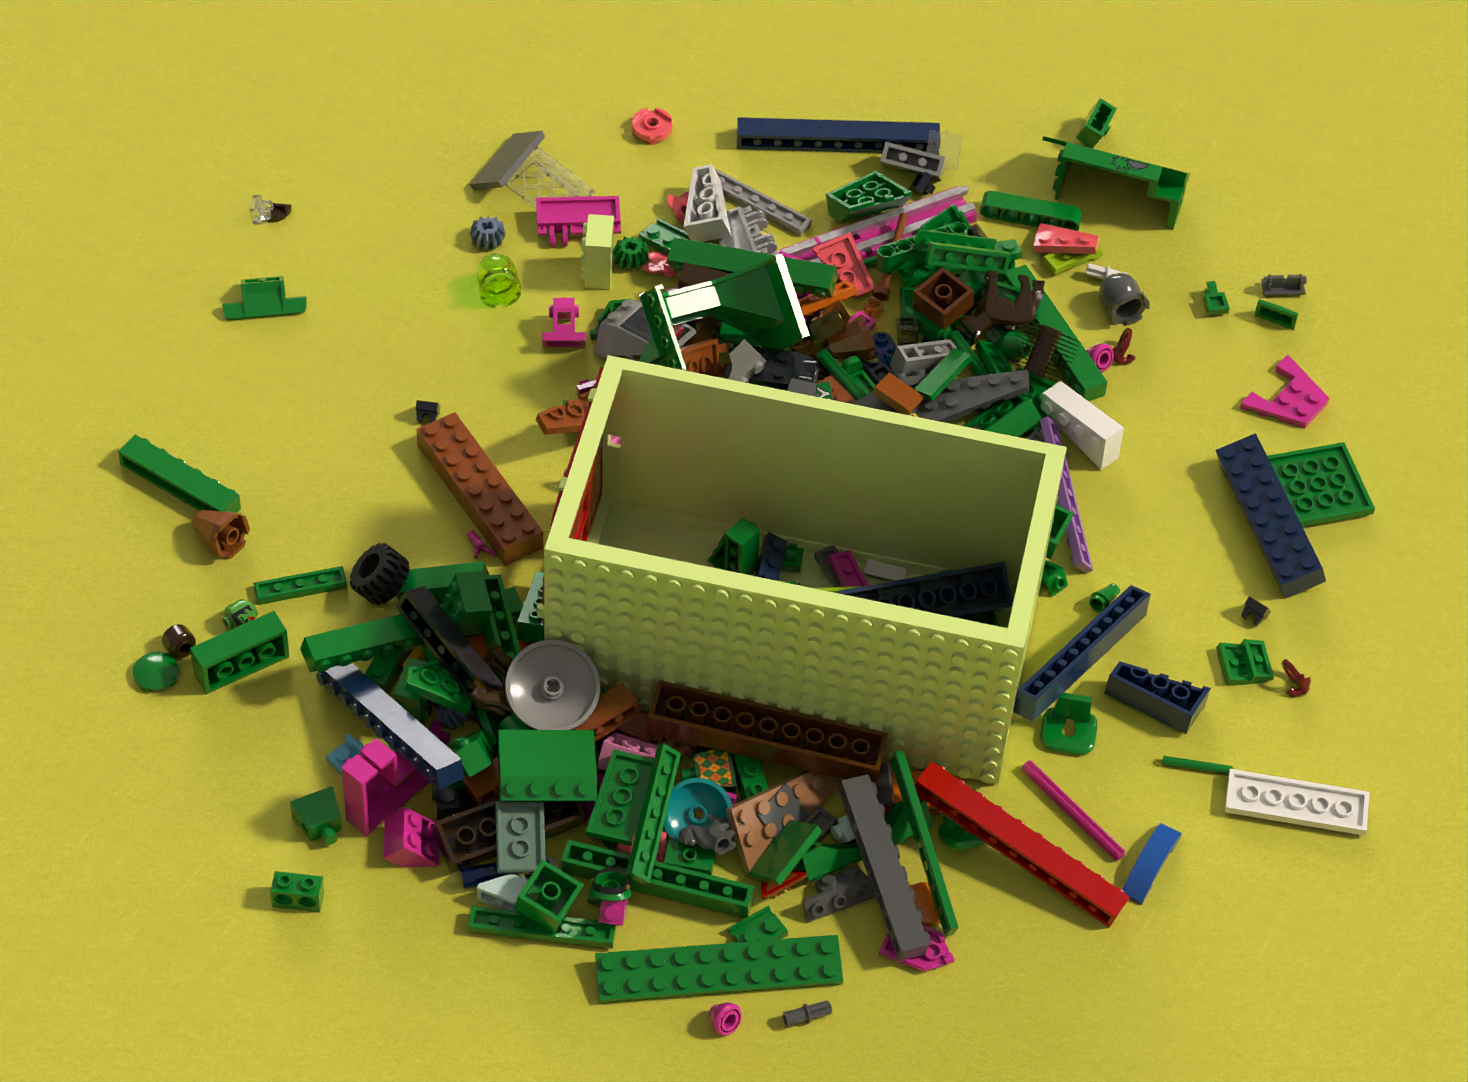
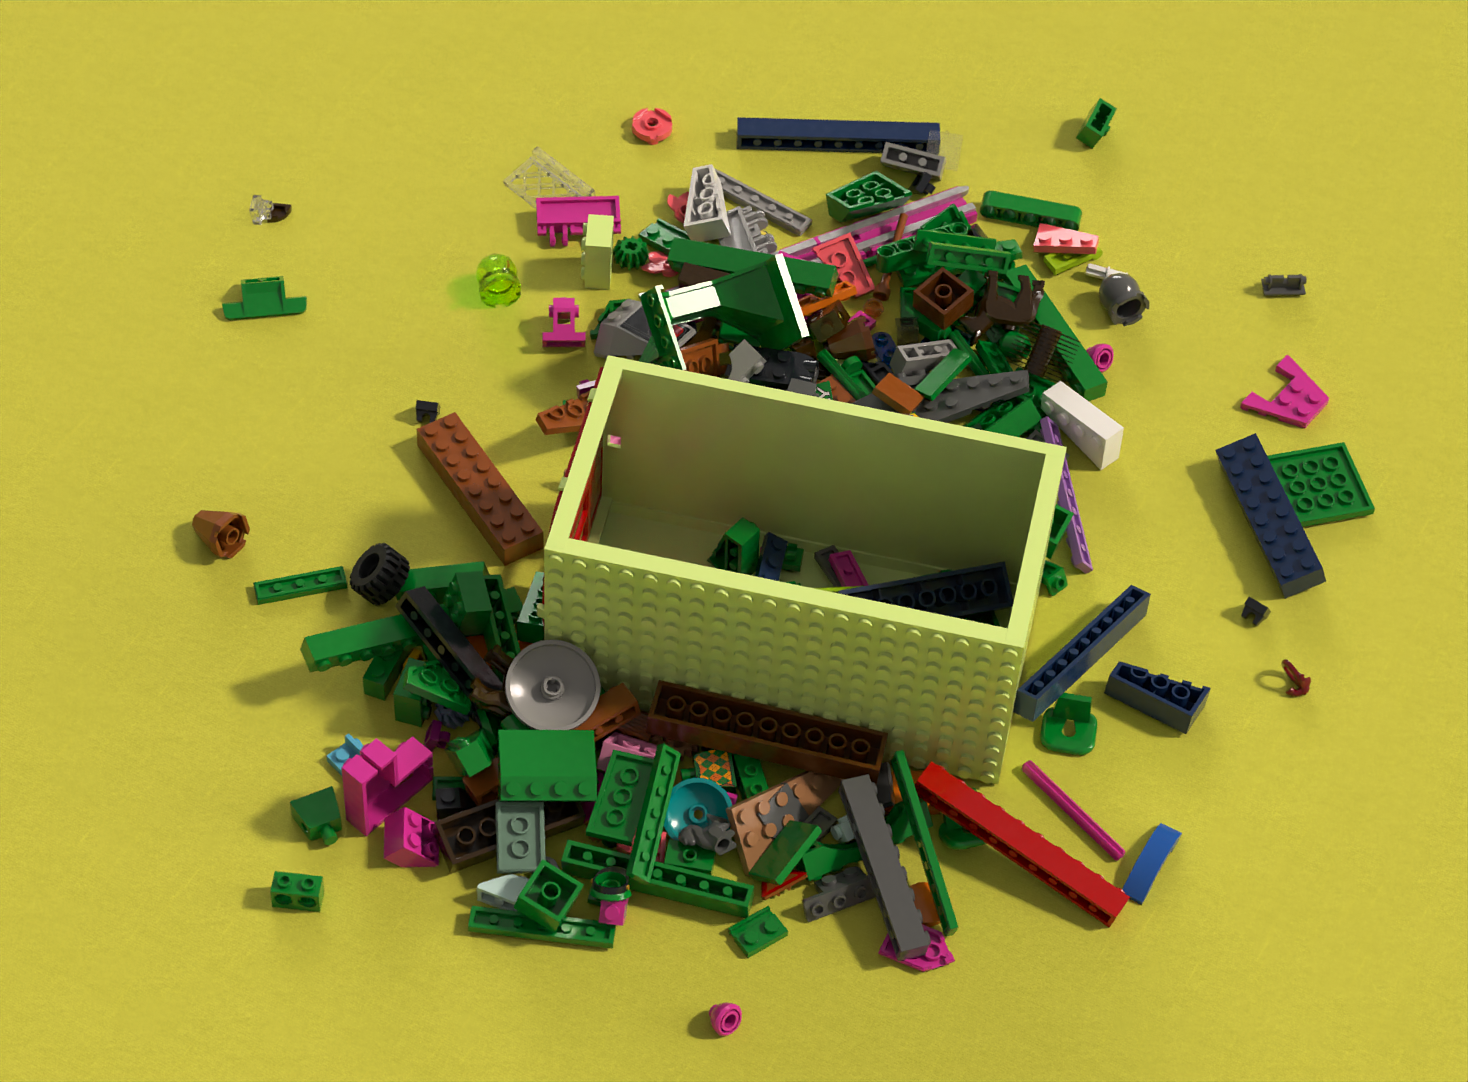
(155, 671): green dish -> none
(177, 477): green brick -> none
(178, 641): dark brown head -> none
(239, 613): bright green head -> none
(240, 652): green brick -> none
(393, 724): dark blue brick -> none
(478, 544): dark pink bar -> none
(478, 874): brick -> none
(487, 232): sand blue gear -> none
(507, 160): dark grey tile -> none
(718, 968): green plate -> none
(806, 1013): dark grey axle -> none
(885, 570): white sticker -> none
(1104, 597): green cone -> none
(1122, 347): dark red piece -> none
(1164, 182): green panel -> none
(1196, 765): green bar -> none
(1215, 302): green plate -> none
(1244, 662): green slope -> none
(1276, 314): green slope -> none
(1297, 802): white plate -> none

